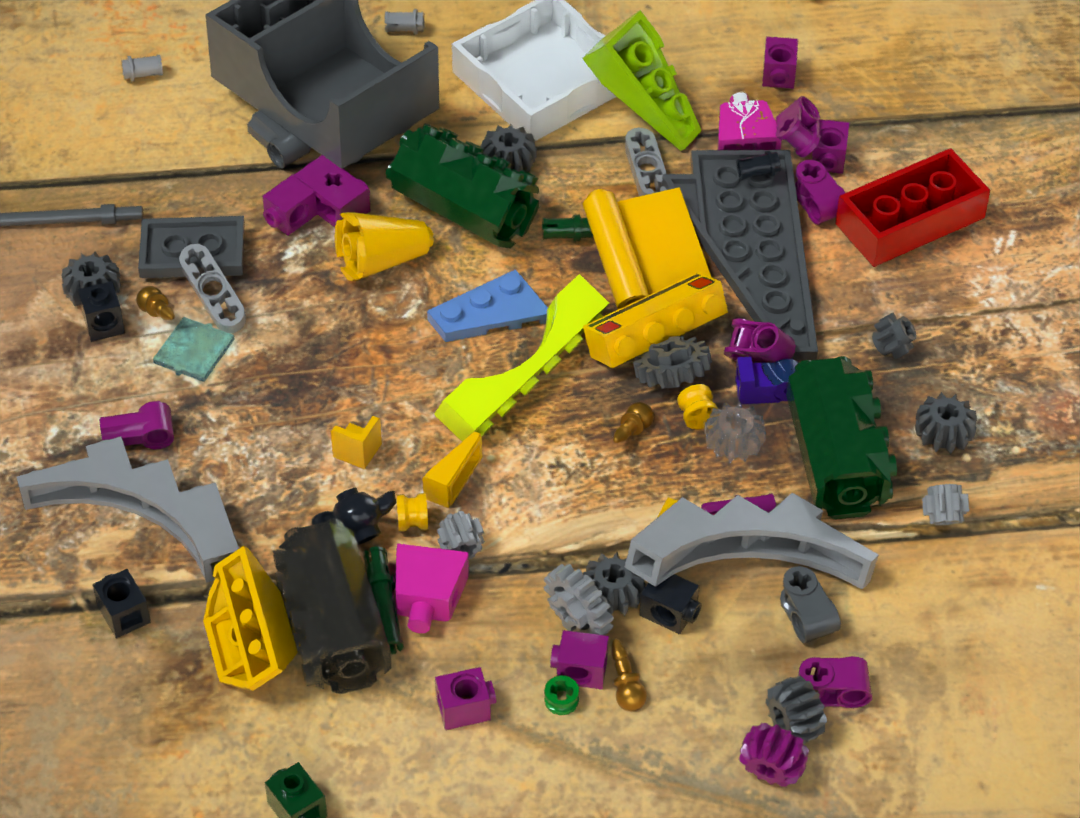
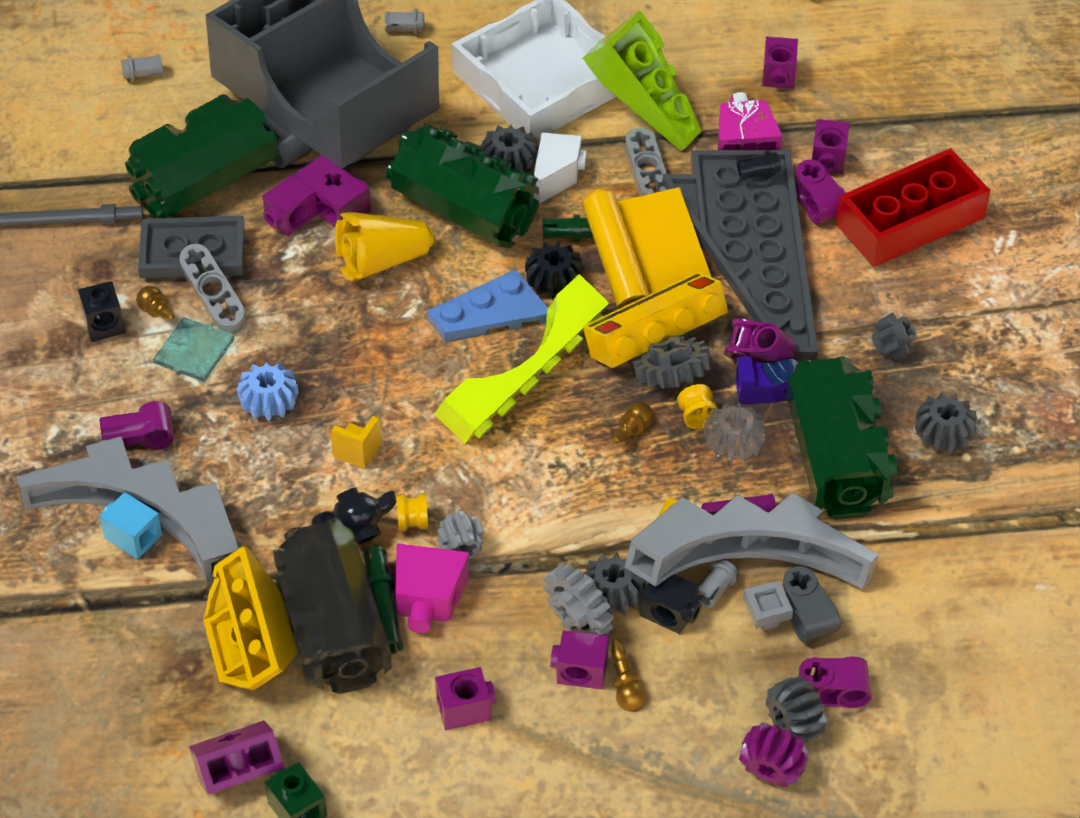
(88, 272): dark grey gear -> none
(121, 615): black brick -> none
(130, 525): none -> medium azure brick
(214, 149): none -> dark green brick
(236, 757): none -> magenta brick
(267, 391): none -> light blue gear
(451, 473): yellow slope -> none
(552, 268): none -> black gear
(558, 164): none -> white slope
(561, 683): green bush -> none
(721, 576): none -> light grey pin
(768, 605): none -> light grey tile
(799, 126): magenta piece -> none
(945, 504): light grey gear -> none

